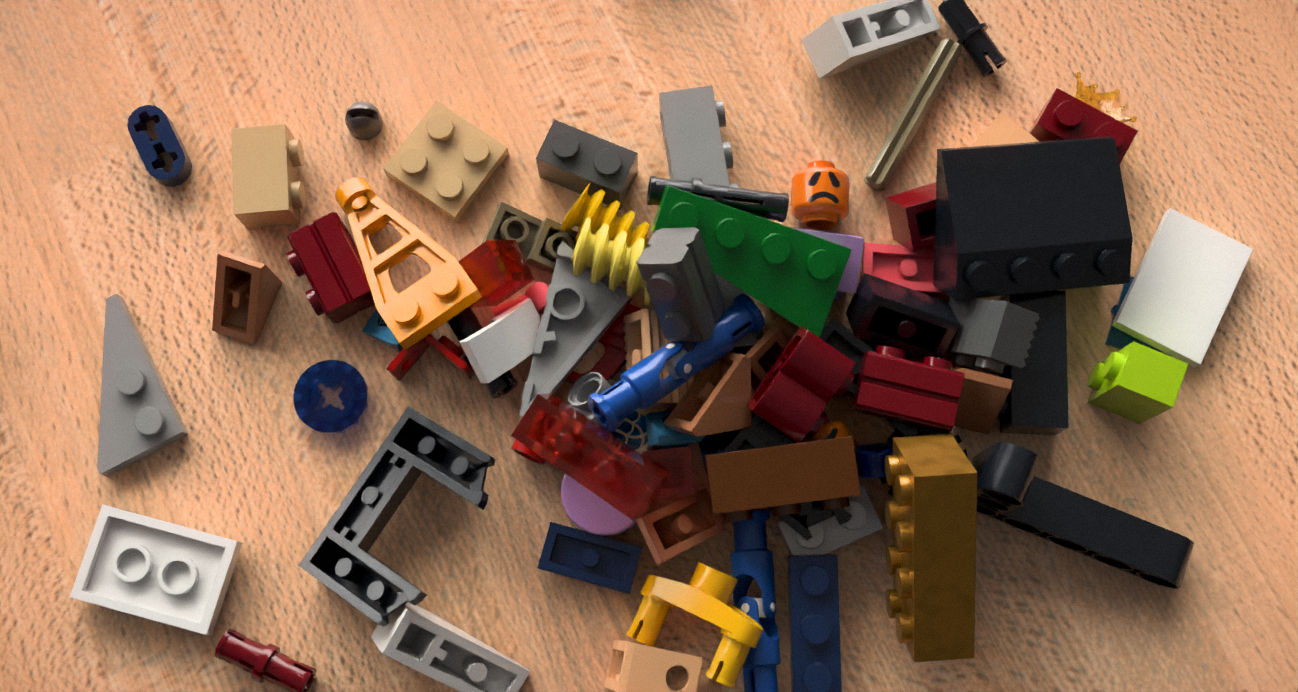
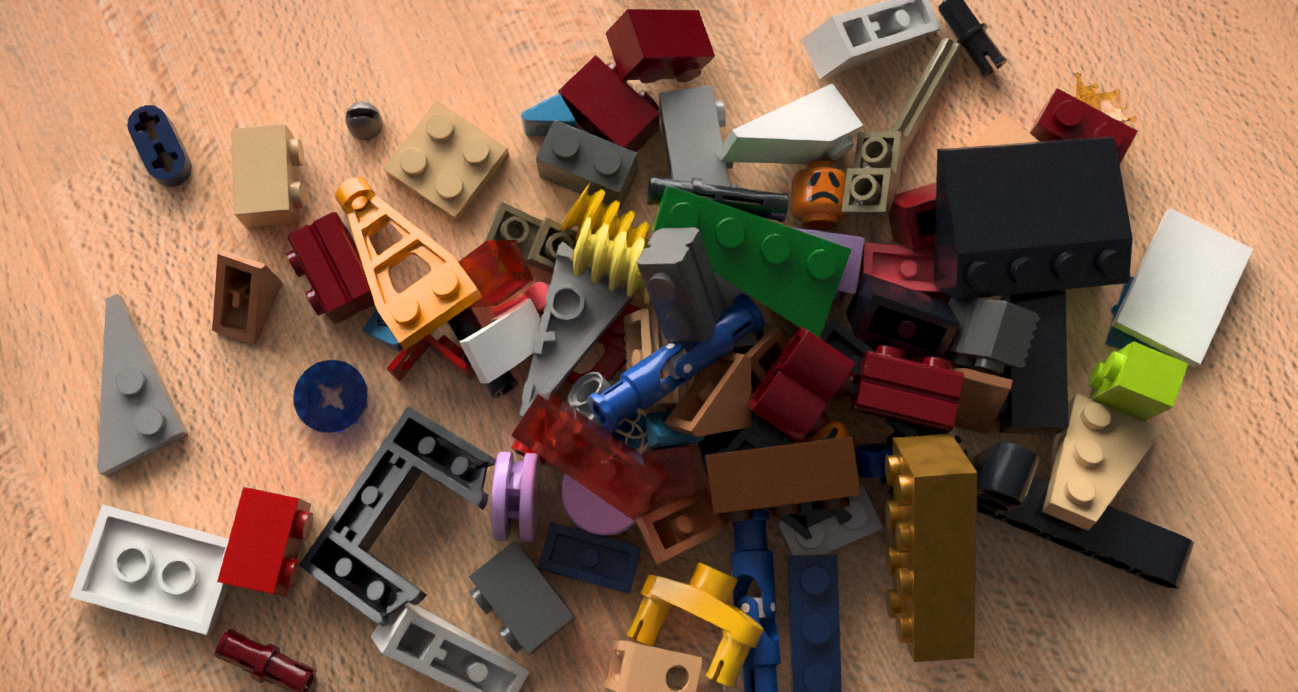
(266, 542): none -> red brick
(516, 496): none -> lavender head
(521, 599): none -> dark grey brick
(539, 118): none -> dark azure slope
(610, 106): none -> dark red brick
(659, 45): none -> dark red brick
(796, 133): none -> white slope
(875, 174): none -> dark tan slope
(1094, 460): none -> tan wing

